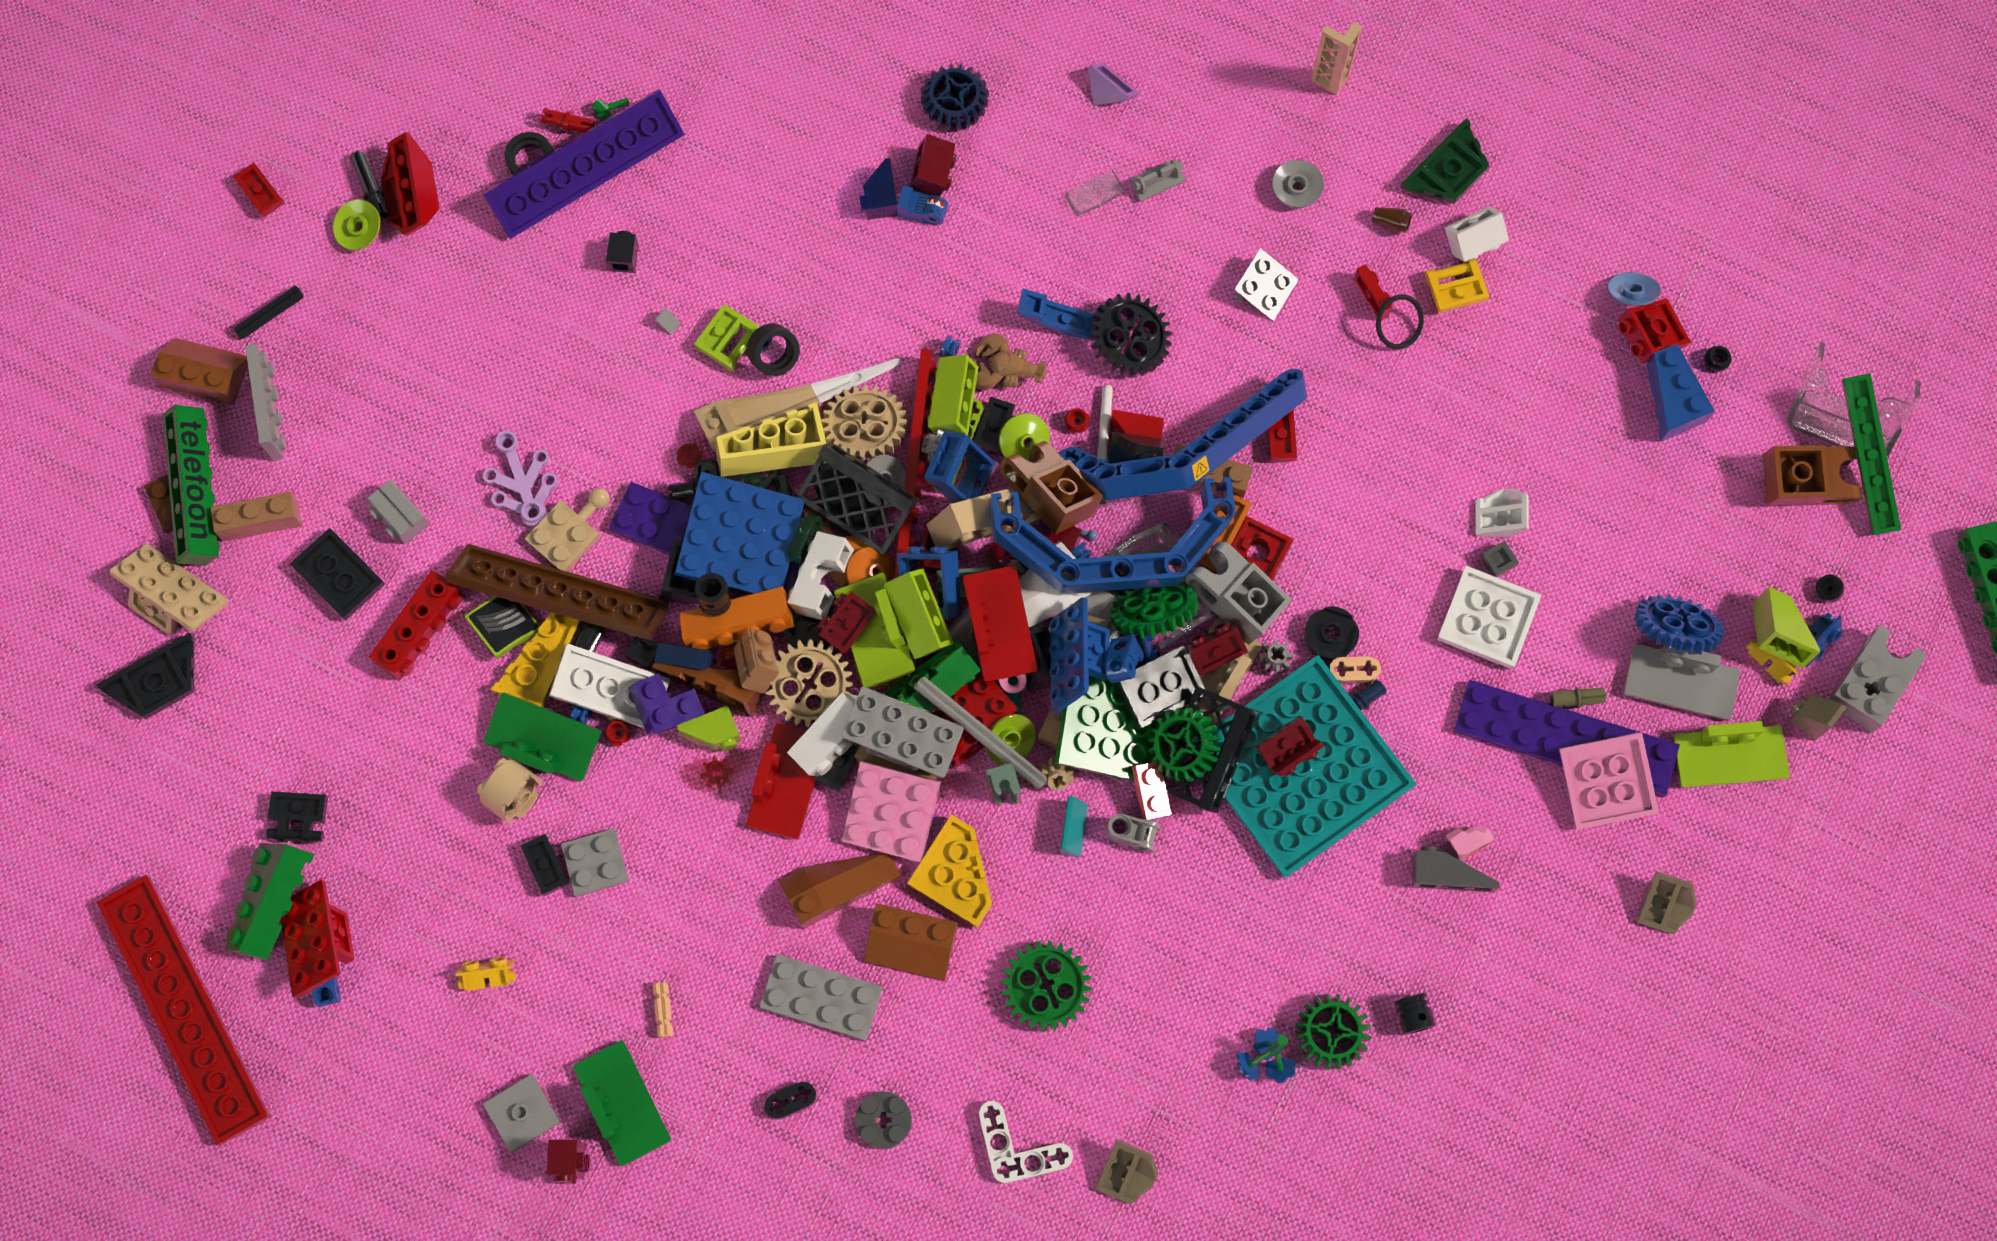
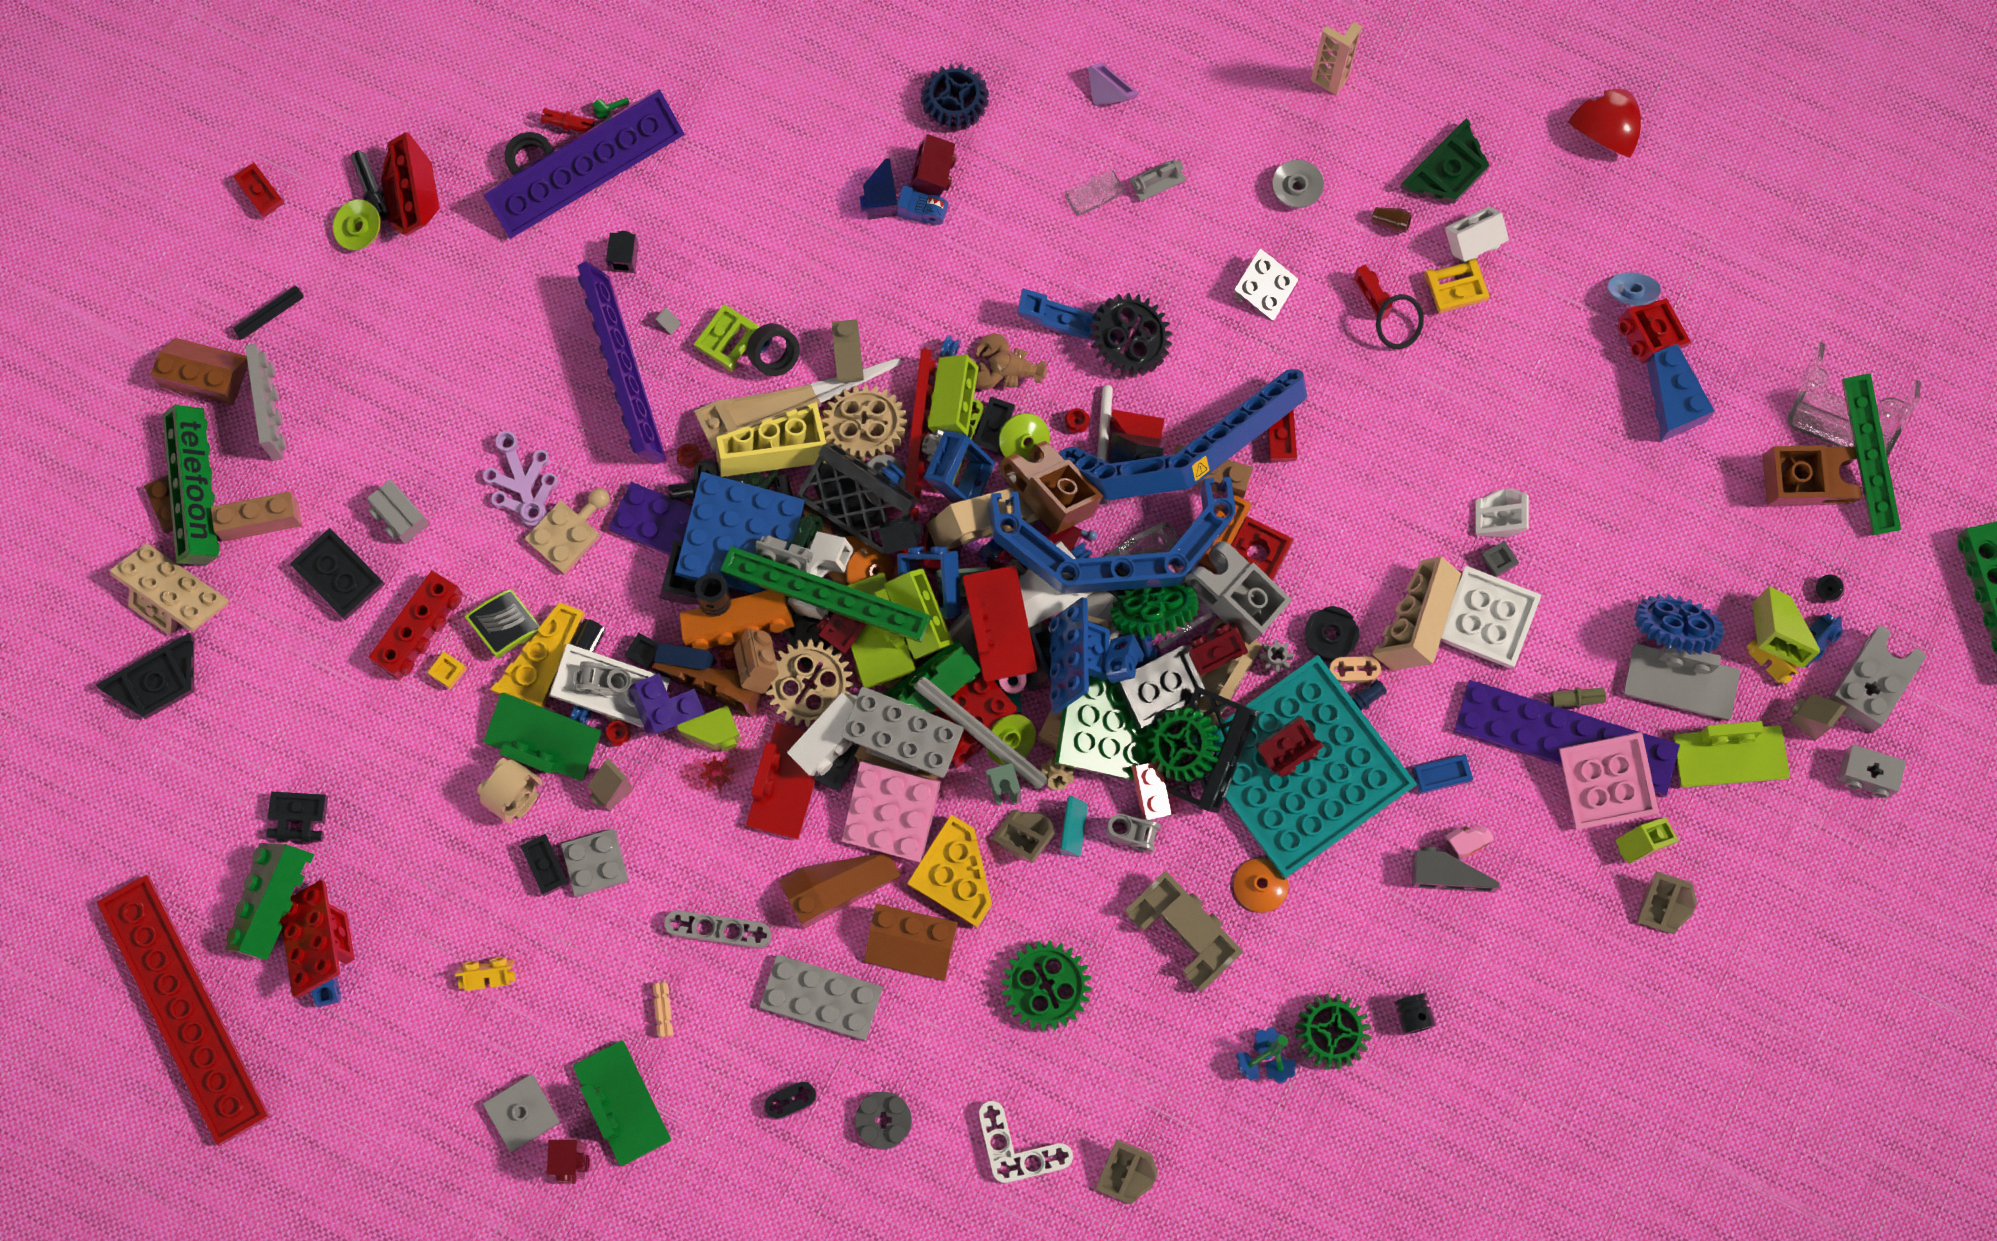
(447, 670): none -> yellow plate
(558, 591): reddish brown plate -> none
(601, 679): none -> light grey piece
(609, 786): none -> dark tan slope
(622, 364): none -> dark purple plate
(717, 933): none -> light grey beam
(774, 550): none -> light grey hinge
(826, 594): none -> green plate
(847, 350): none -> dark tan slope
(892, 472): none -> blue bush
(900, 534): none -> black brick
(991, 550): none -> clear blue plate
(1024, 834): none -> dark tan slope
(1190, 924): none -> dark tan bracket
(1256, 898): none -> orange dish
(1420, 616): none -> tan wedge
(1442, 774): none -> blue tile
(1610, 121): none -> red brick
(1646, 840): none -> lime slope
(1721, 352): black plate -> none
(1885, 768): none -> light grey brick

